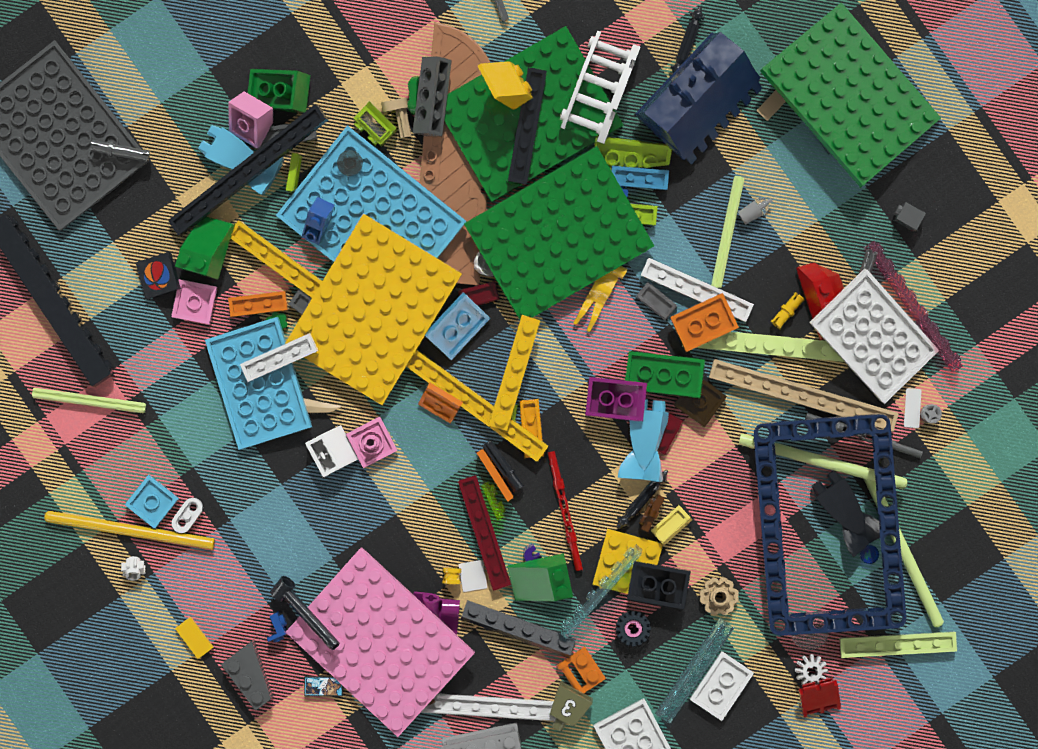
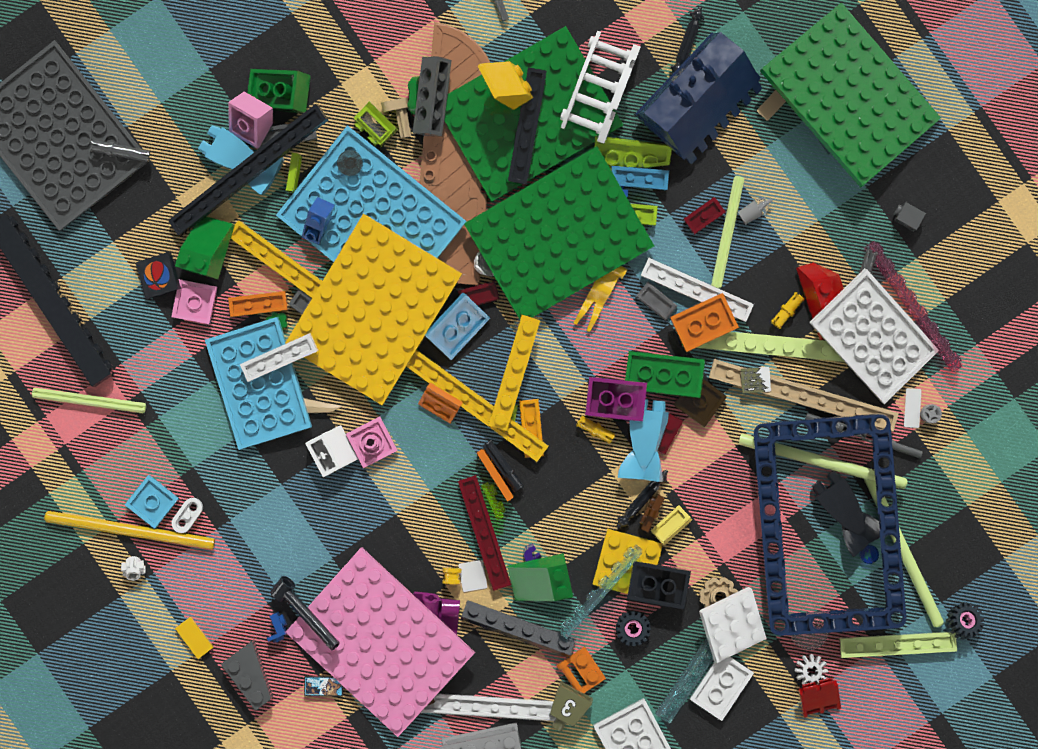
(570, 536): red piece -> none
(595, 429): none -> yellow pin
(704, 215): none -> dark red plate
(732, 624): none -> white plate
(755, 380): none -> sticker
(959, 627): none -> black bush

